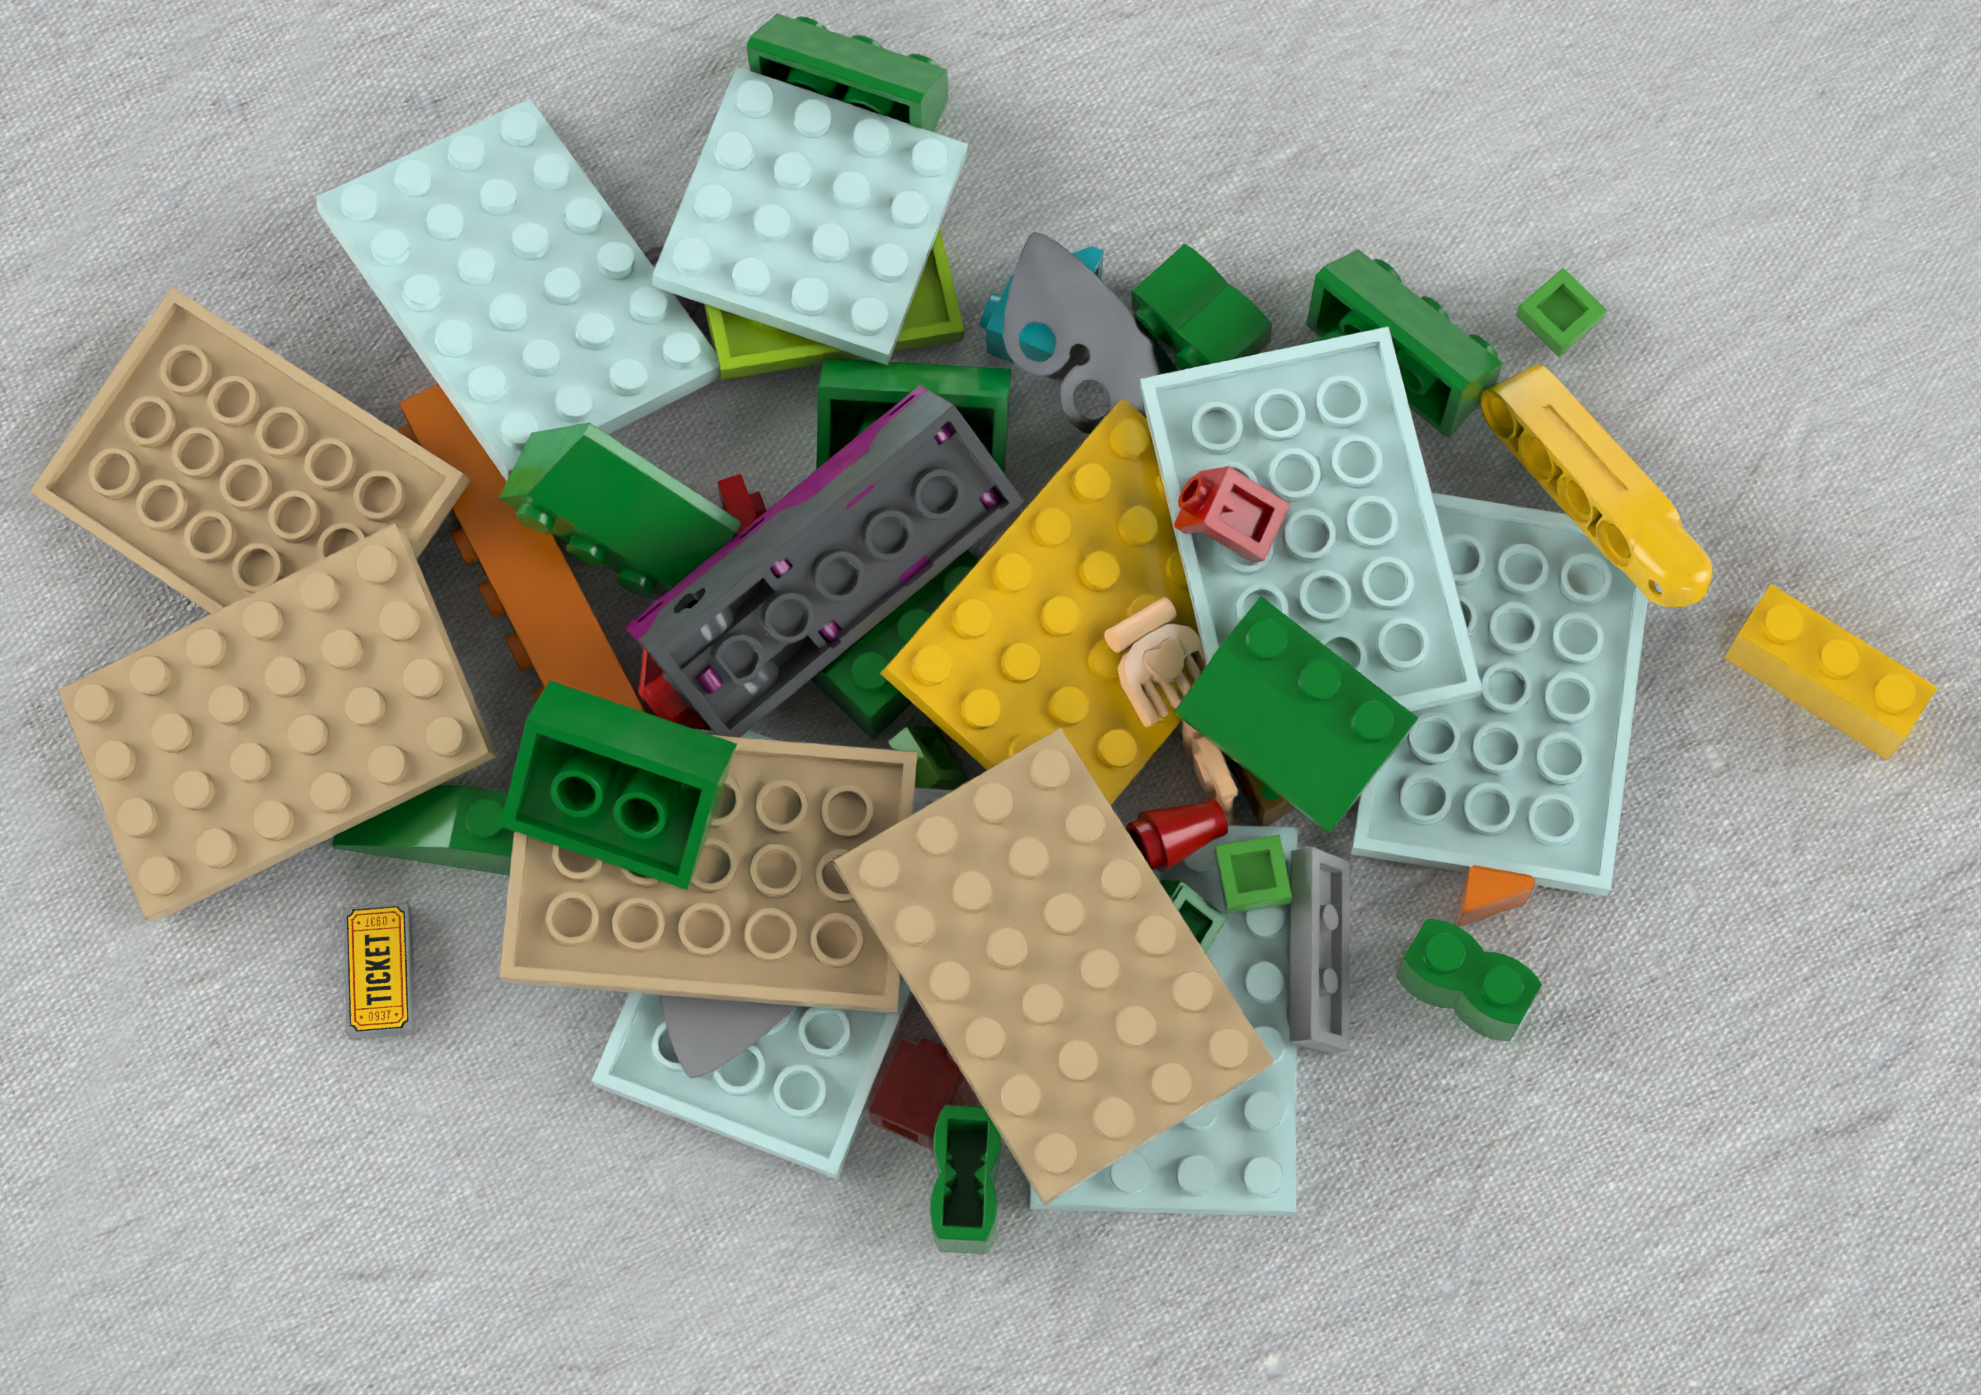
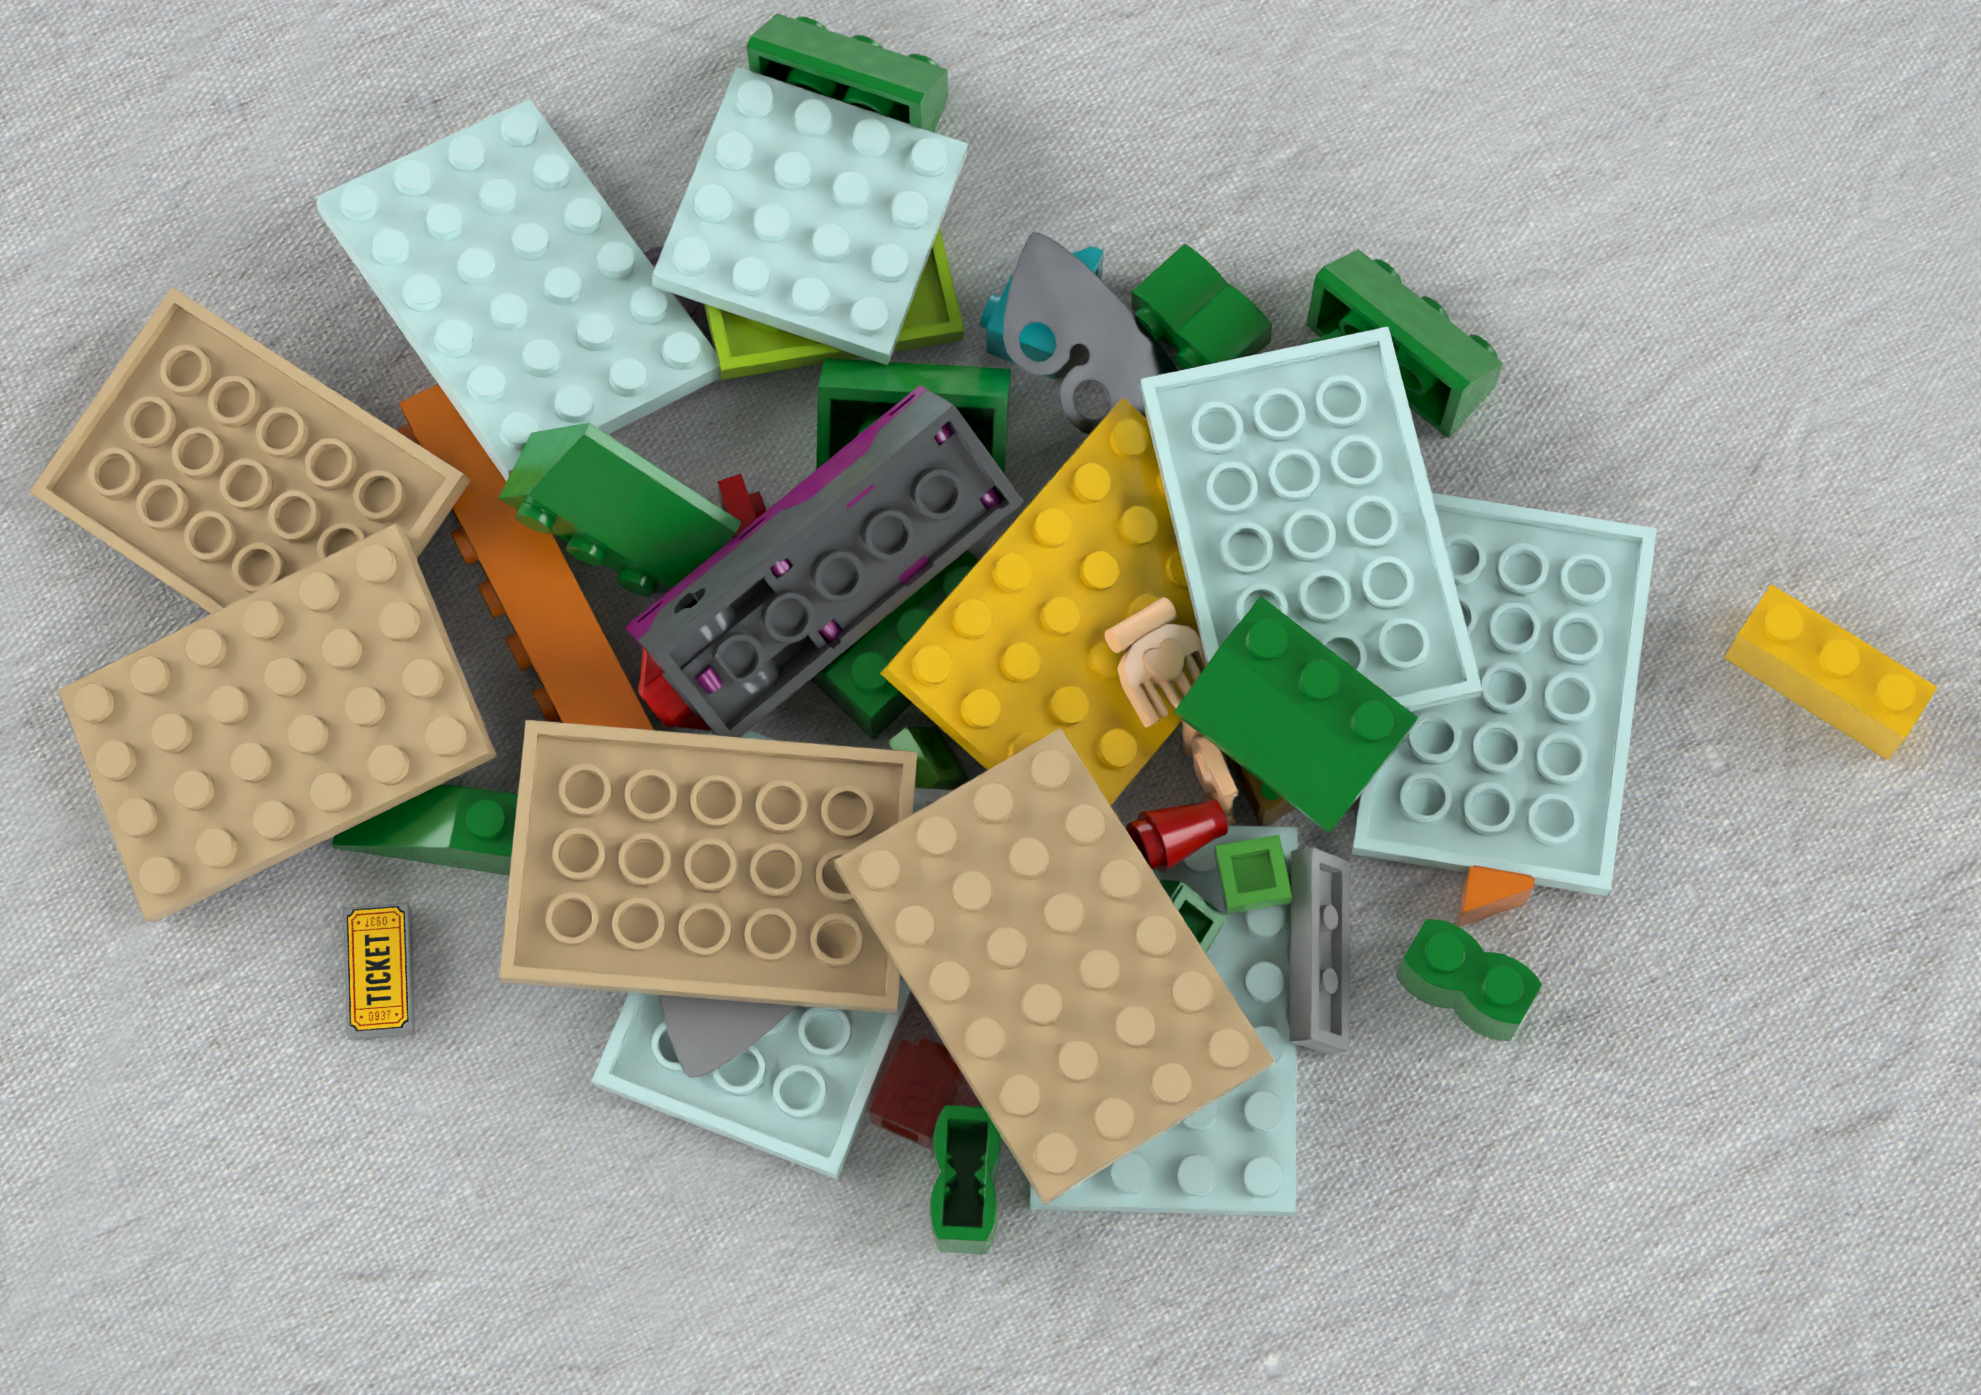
(617, 784): green slope -> none
(1231, 511): bracket -> none
(1561, 312): bright green plate -> none
(1597, 485): yellow piece -> none

